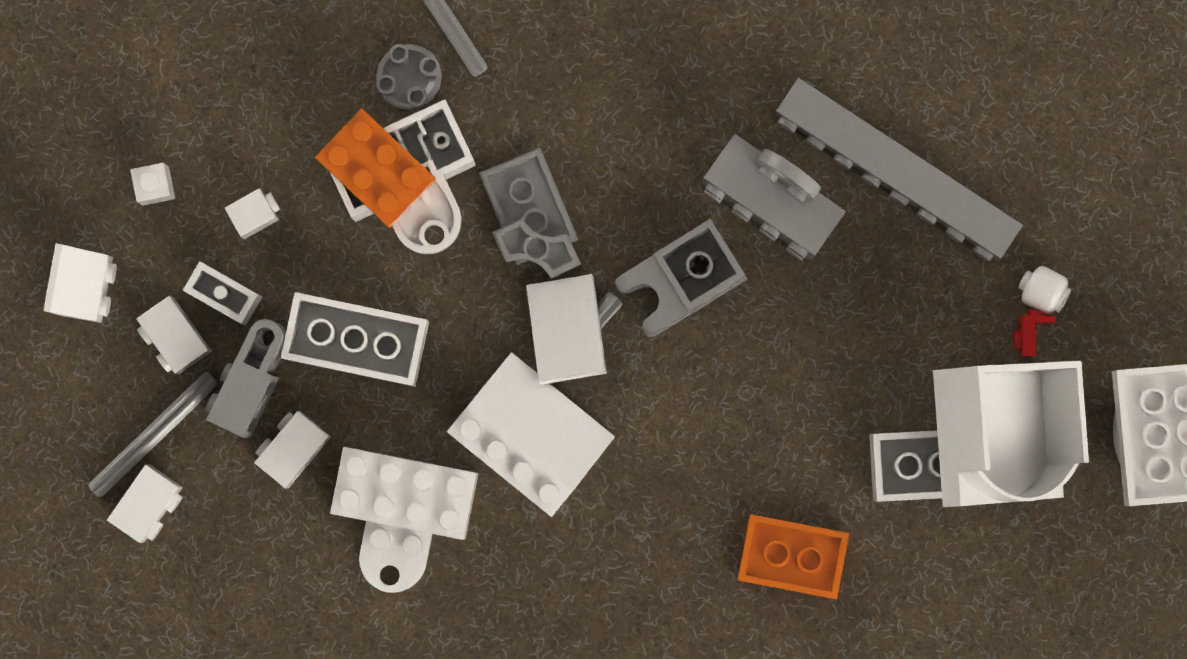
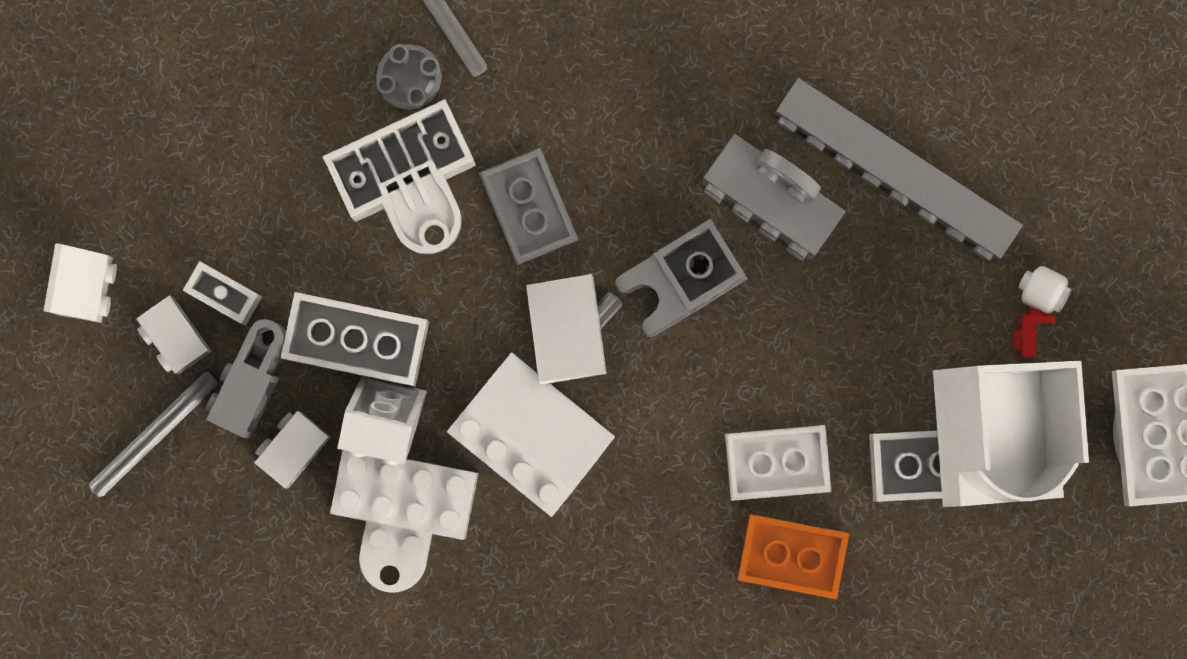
(146, 504): white brick -> none
(152, 184): white brick -> none
(253, 213): white brick -> none
(375, 168): orange plate -> none
(381, 420): none -> white slope
(522, 243): light grey tile -> none
(778, 462): none -> white tile

